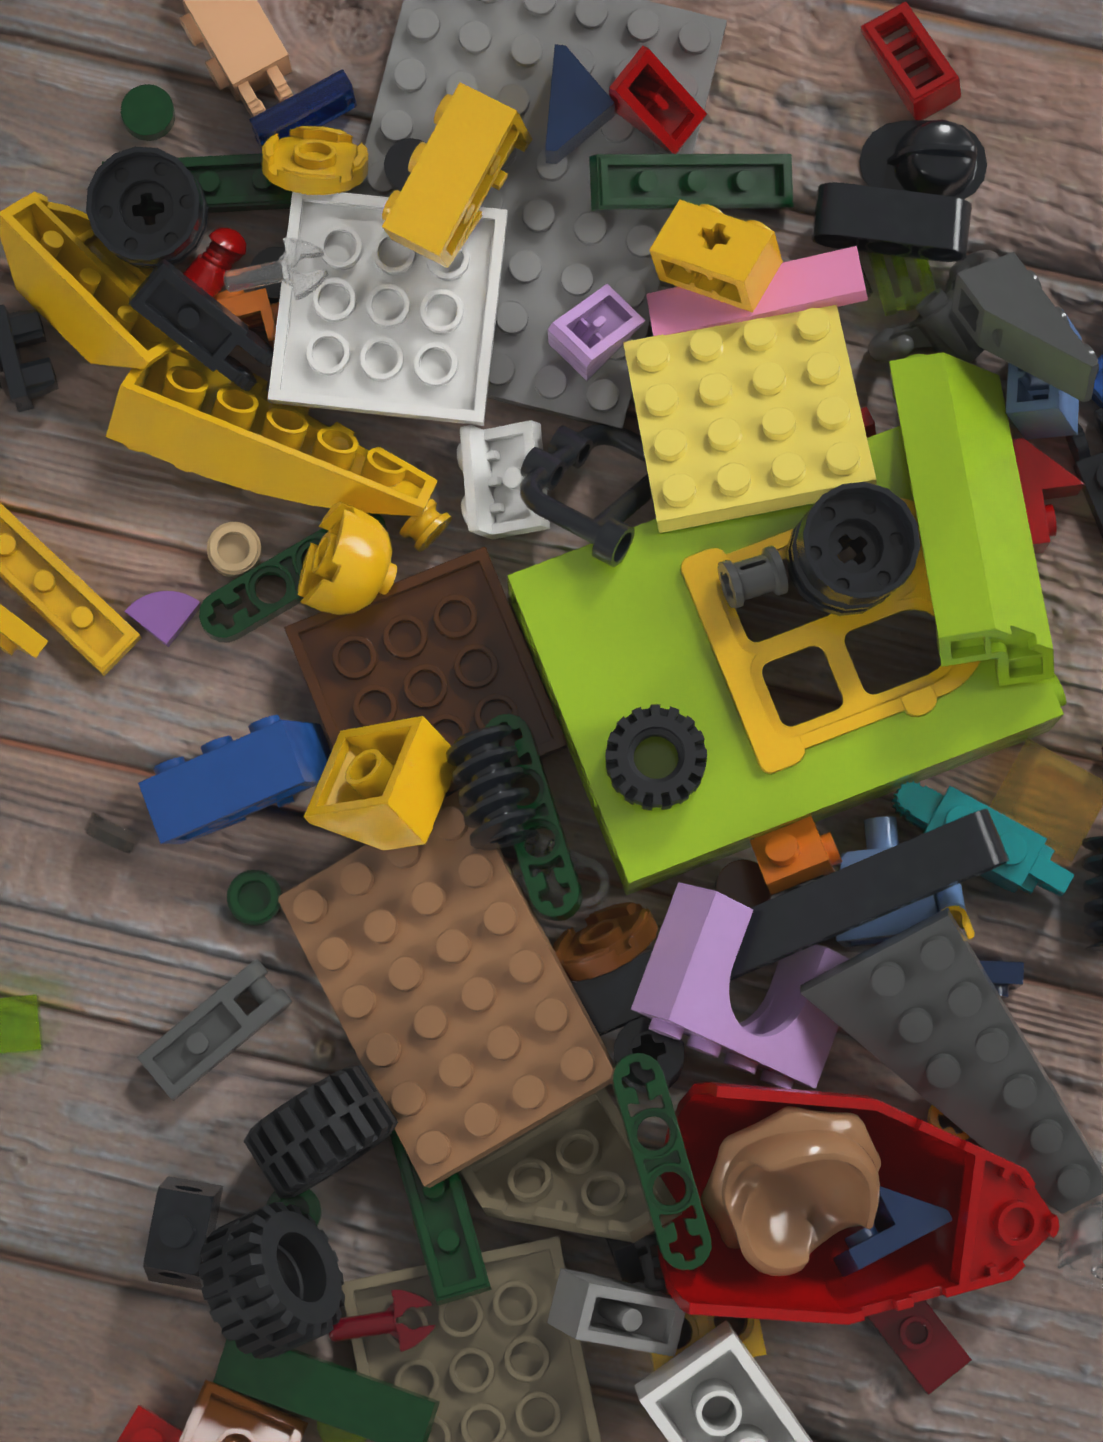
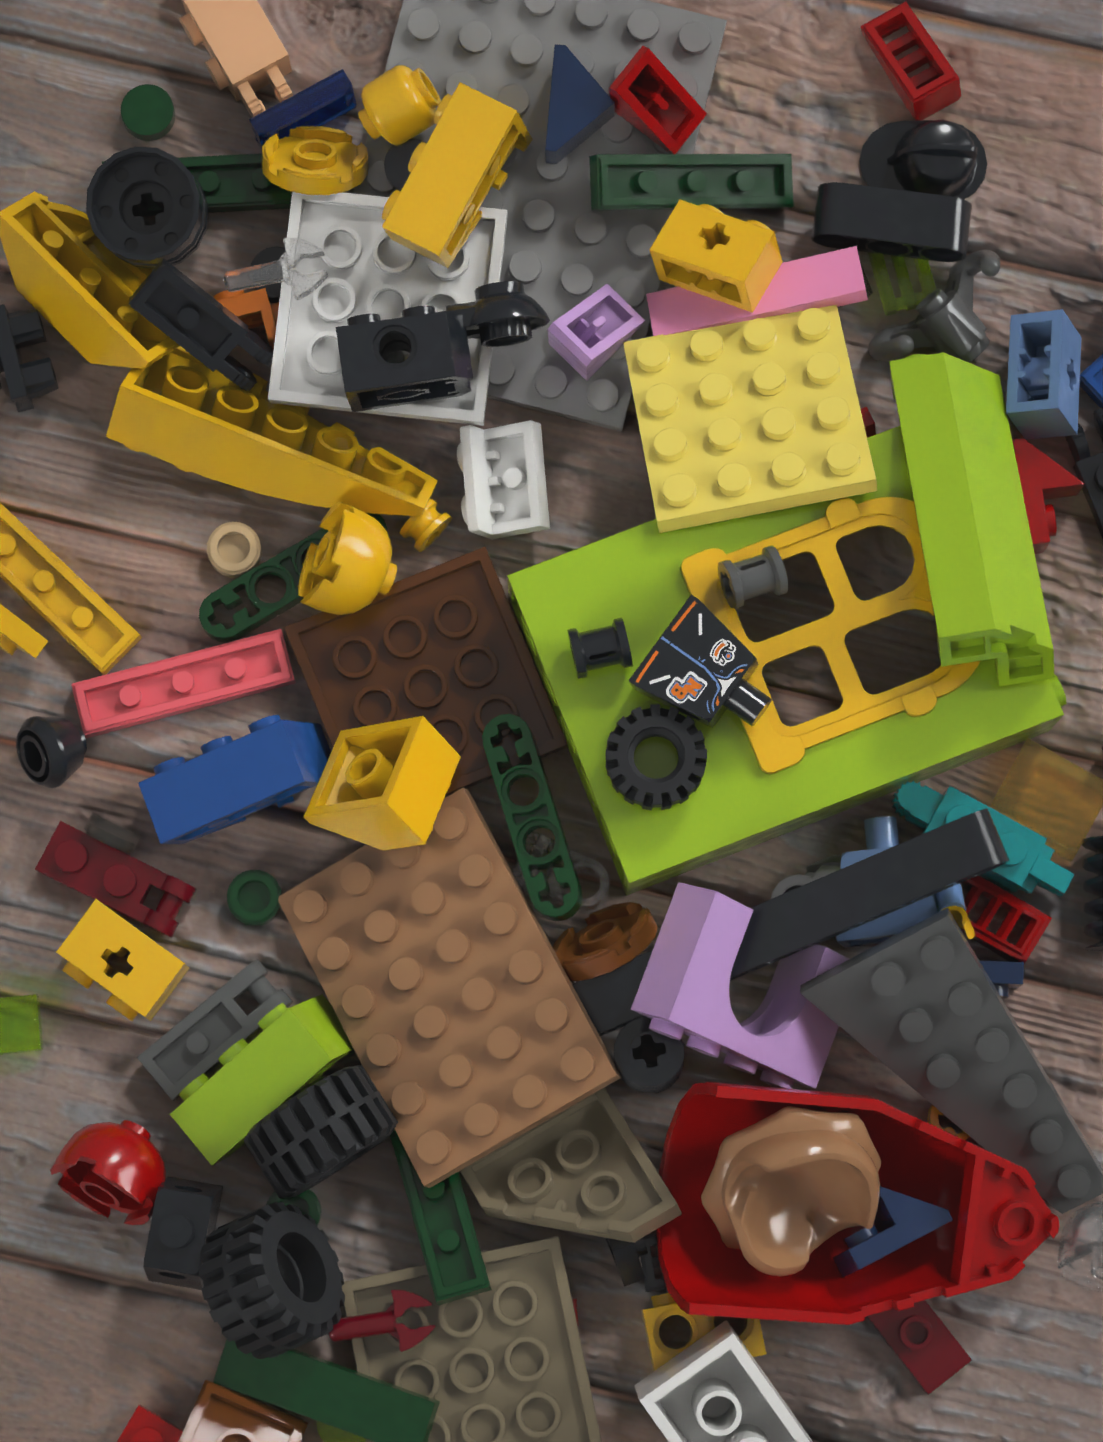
(50, 749): none -> black cone
(104, 933): none -> yellow brick
(112, 1168): none -> red cylinder
(113, 878): none -> dark red plate
(163, 613): medium lavender tile -> none
(183, 683): none -> coral tile
(209, 267): red arm -> none
(261, 1076): none -> lime wedge
(398, 105): none -> yellow head
(437, 346): none -> black brick
(489, 789): black piece -> none
(567, 449): black bar -> none
(600, 648): none -> black bush
(615, 1313): light grey slope -> none
(669, 1158): dark green beam -> none
(701, 669): none -> black torso
(743, 883): reddish brown tile -> none
(795, 854): orange bracket -> none
(874, 526): black wheel -> none
(1017, 909): none -> red slope
(1018, 322): dark grey slope -> none

